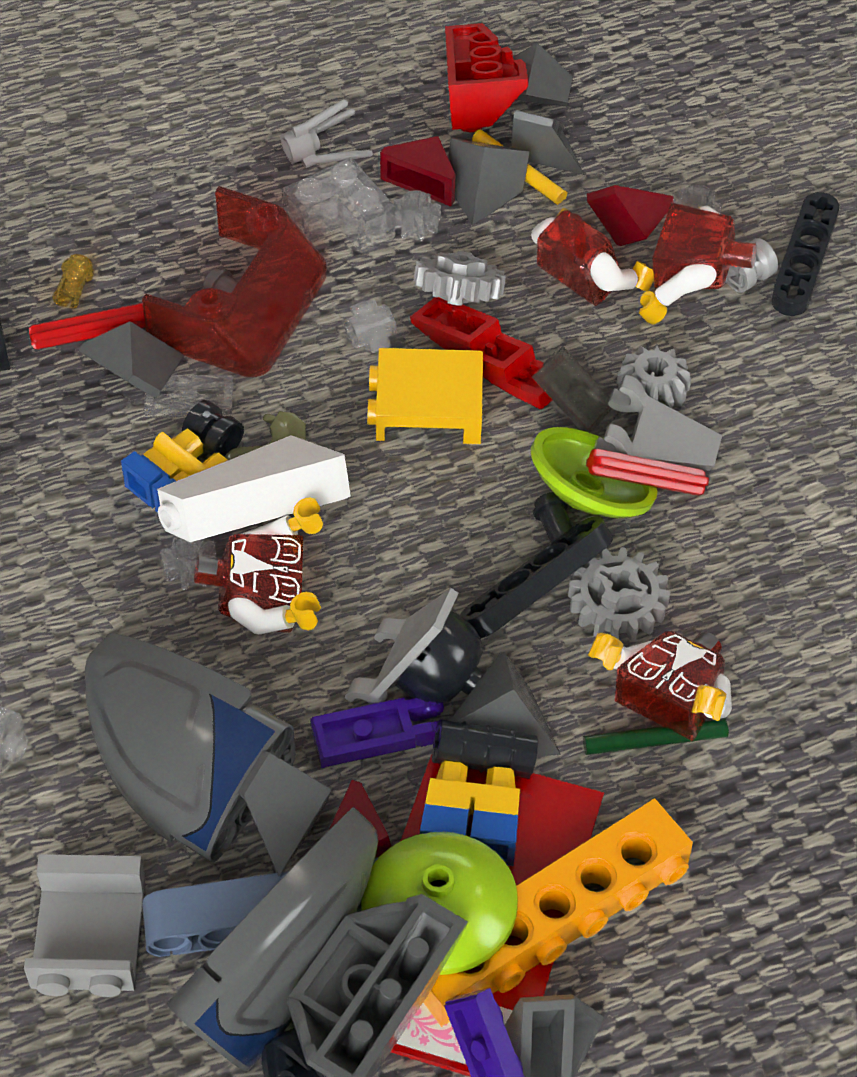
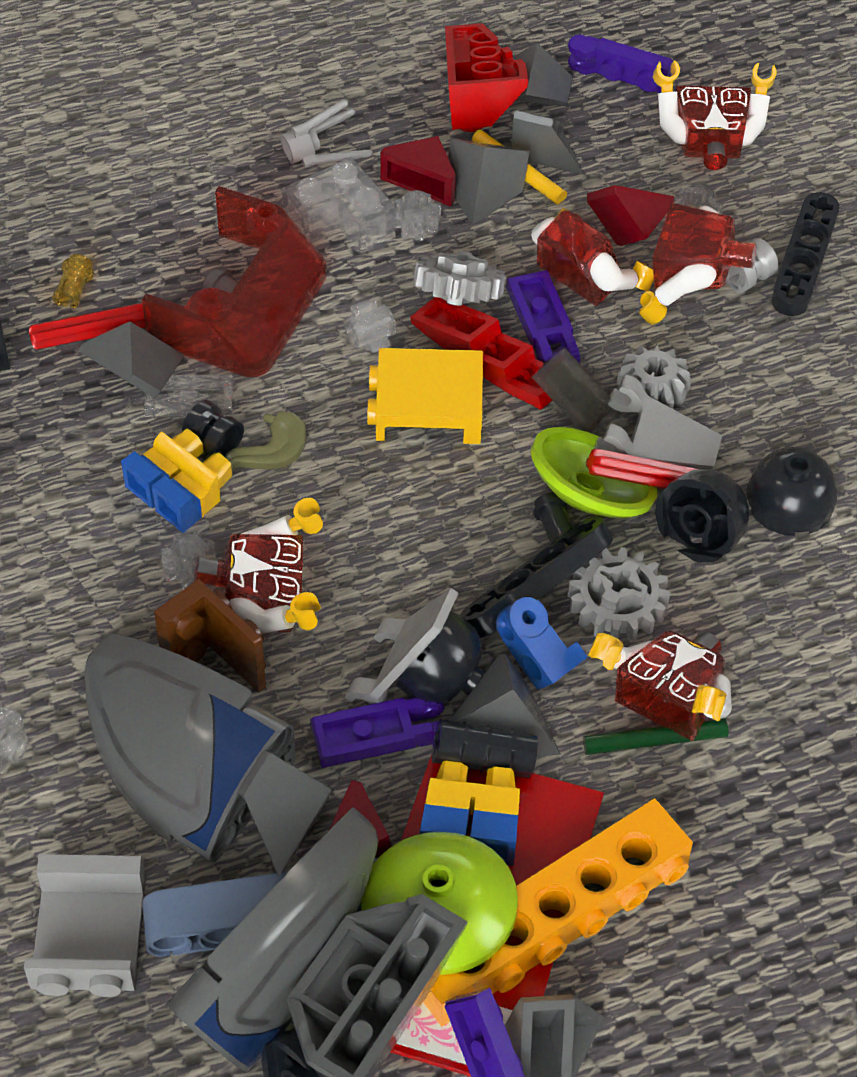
(206, 619): none -> reddish brown bracket
(252, 488): white slope -> none
(535, 643): none -> blue leg
(542, 314): none -> dark purple hinge
(616, 61): none -> dark purple hinge
(704, 507): none -> black cylinder
(712, 119): none -> torso
(792, 491): none -> black cylinder

